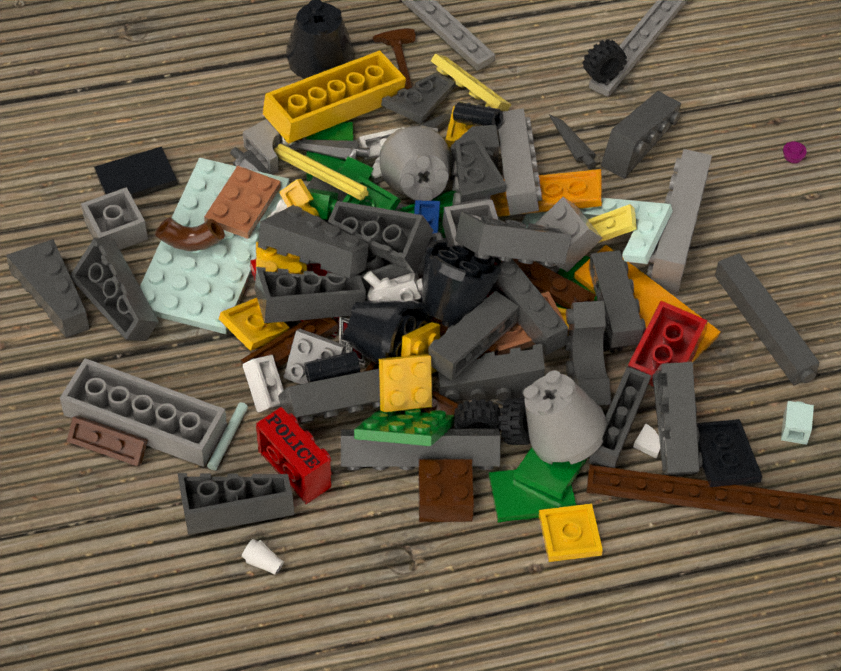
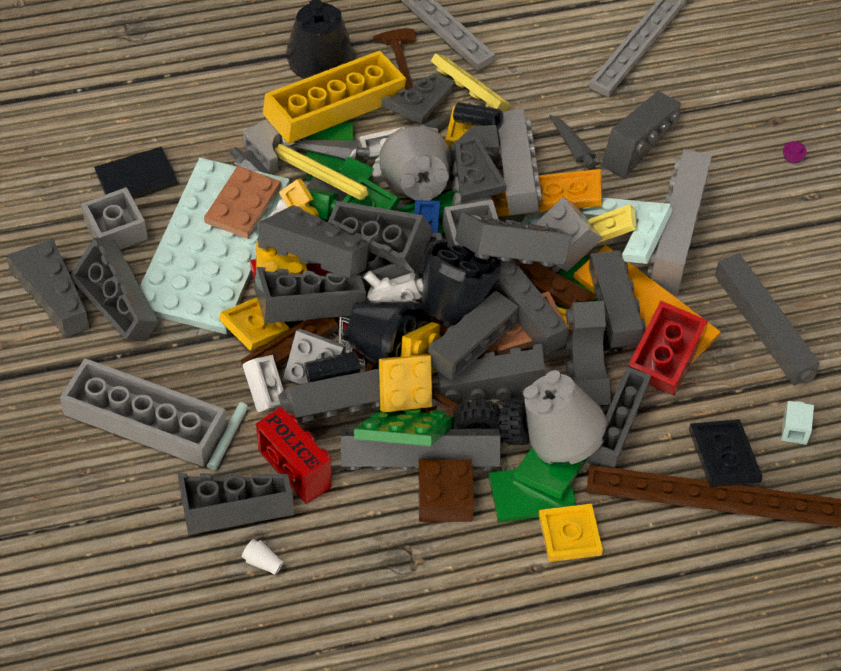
(107, 440): reddish brown plate -> none
(190, 238): reddish brown cylinder -> none
(604, 61): black tyre -> none
(648, 441): white tile -> none
(677, 419): dark grey wedge -> none

